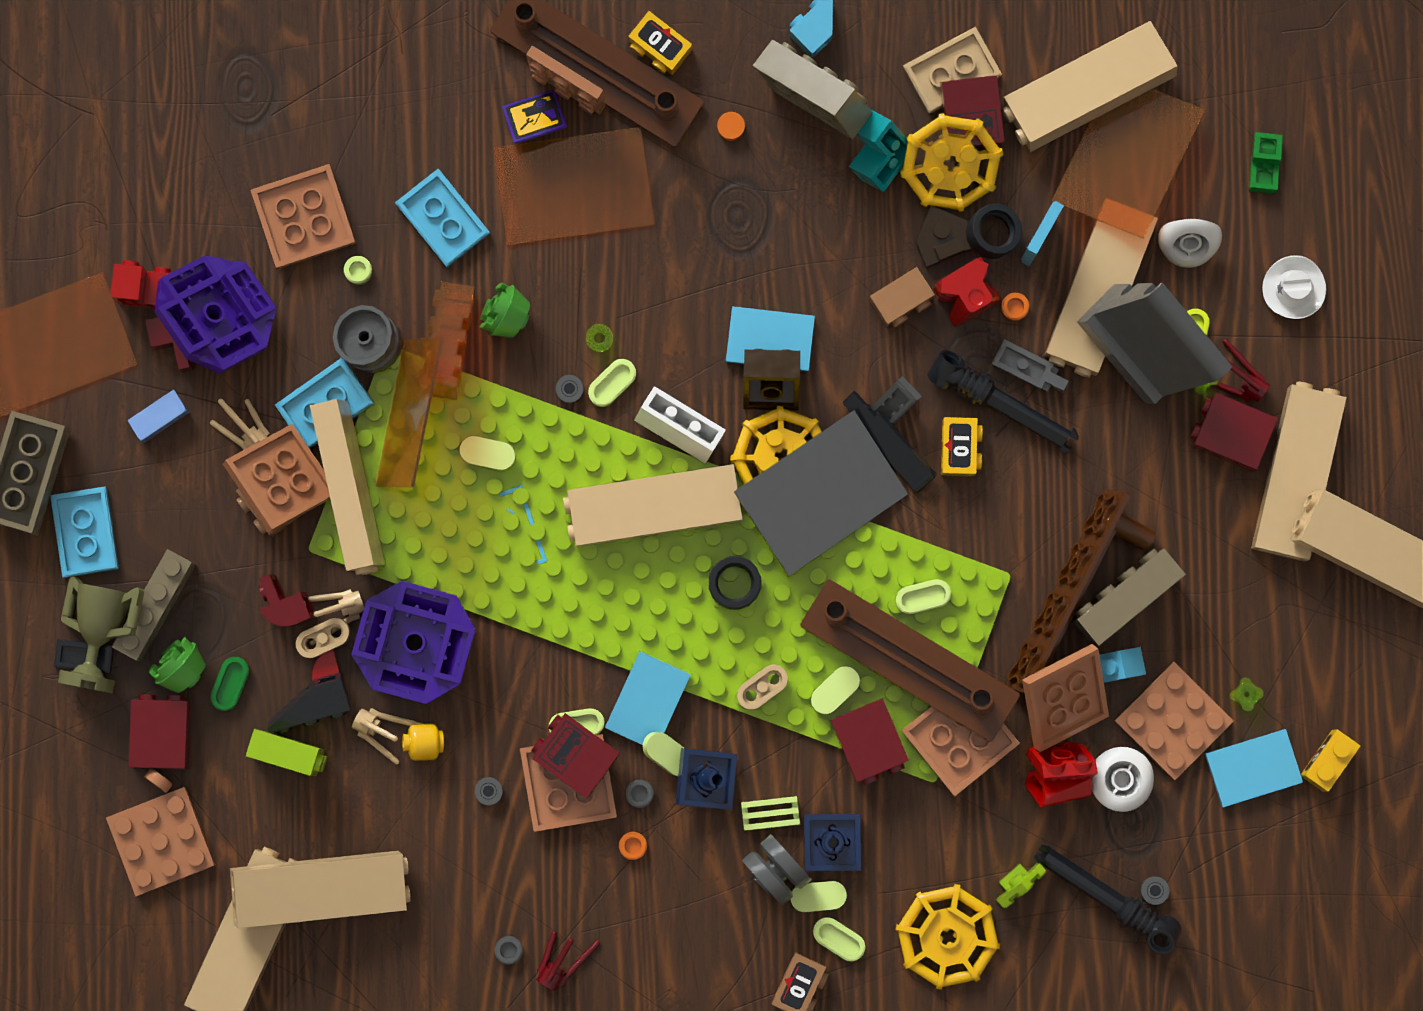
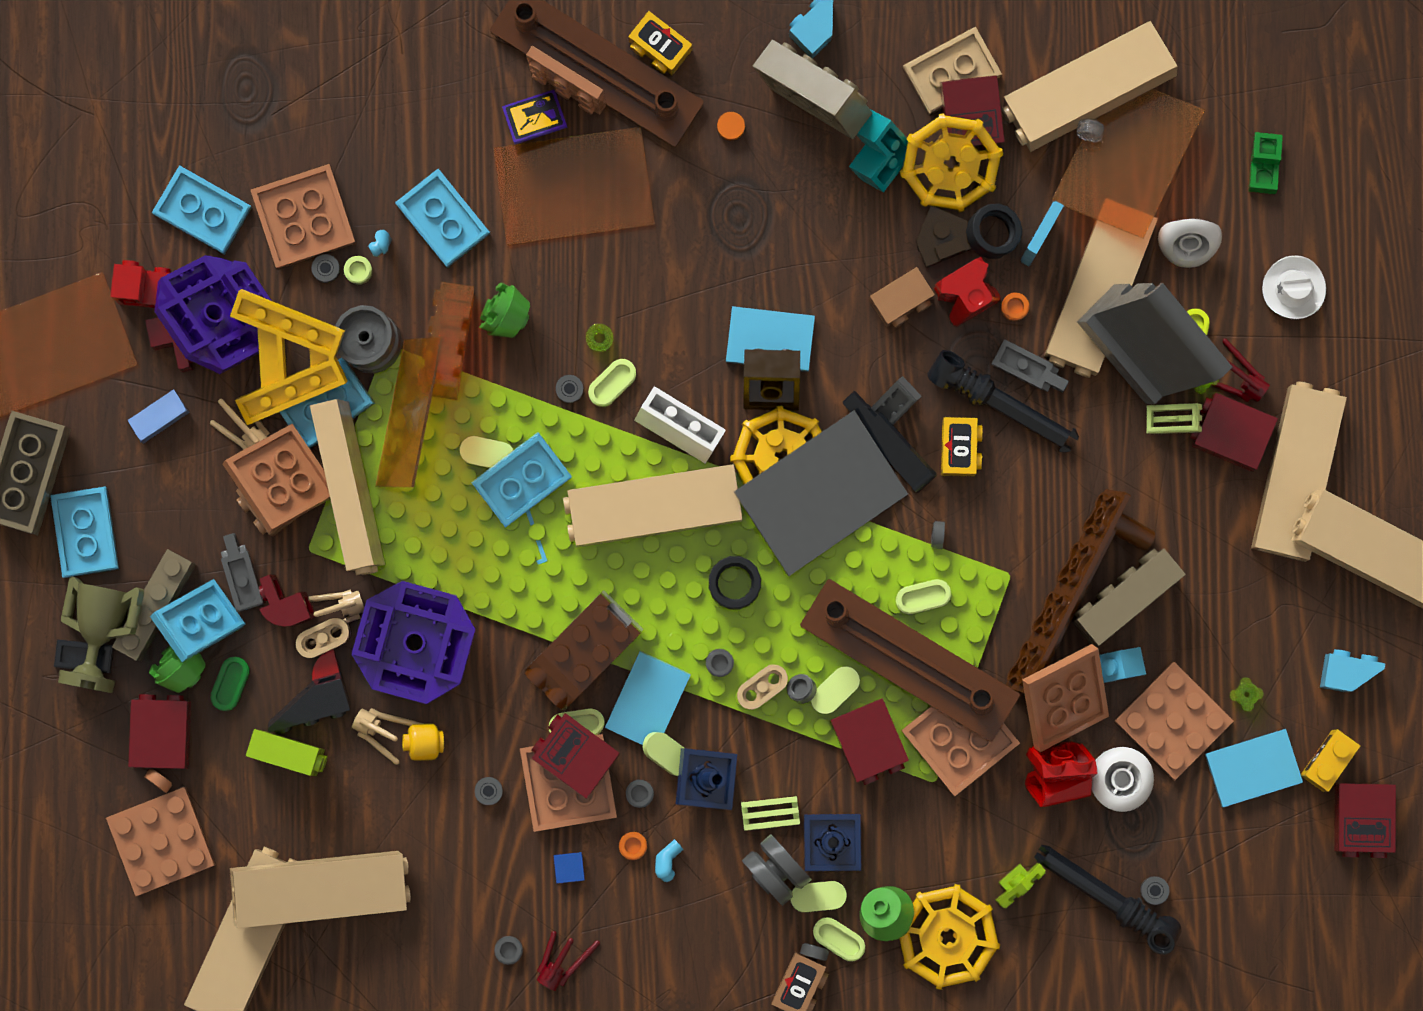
(197, 620): none -> medium azure tile
(201, 210): none -> medium azure tile
(240, 575): none -> dark grey hinge
(274, 326): none -> yellow plate
(325, 268): none -> dark grey tile
(381, 244): none -> medium azure arm
(521, 479): none -> medium azure tile
(569, 867): none -> blue tile
(583, 650): none -> reddish brown piece
(663, 862): none -> medium azure arm
(719, 663): none -> dark grey tile
(801, 688): none -> dark grey tile
(814, 951): none -> dark grey tile
(886, 913): none -> bright green cone
(937, 535): none -> dark grey tile
(1090, 130): none -> clear tile
(1195, 418): none -> yellowish green tile
(1348, 673): none -> medium azure slope
(1365, 819): none -> dark red brick

